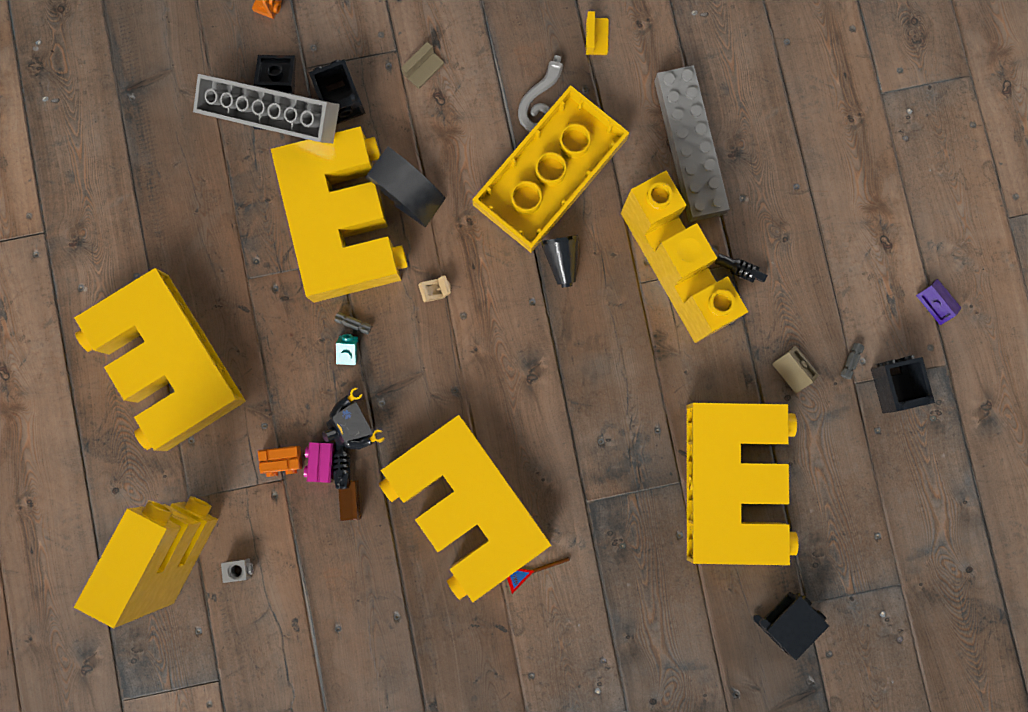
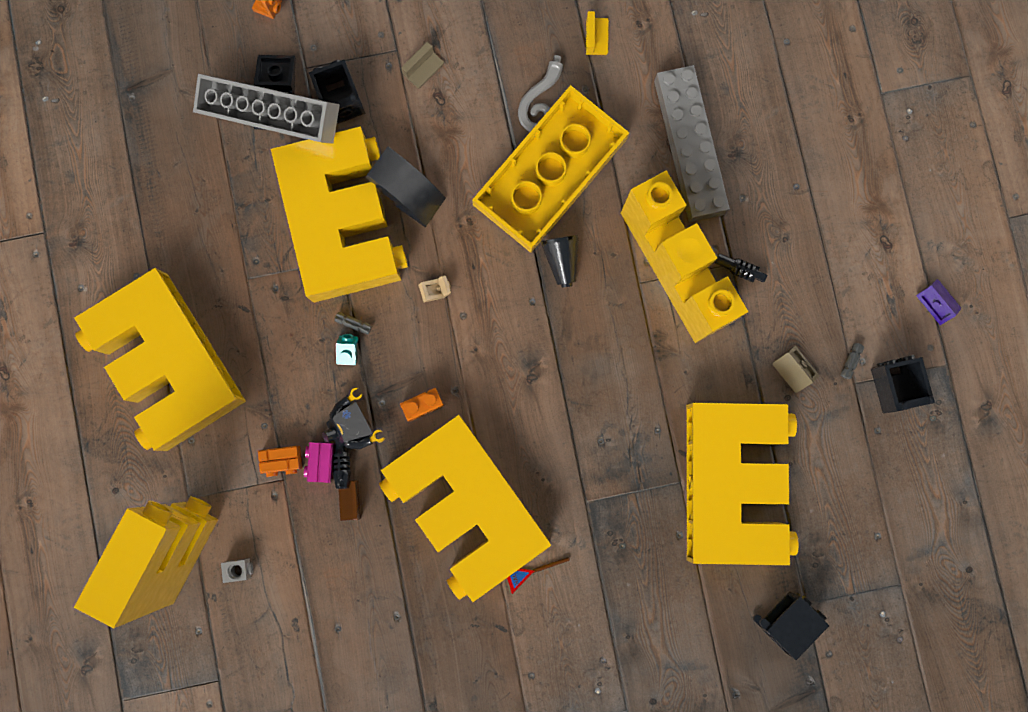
(422, 404): none -> orange brick

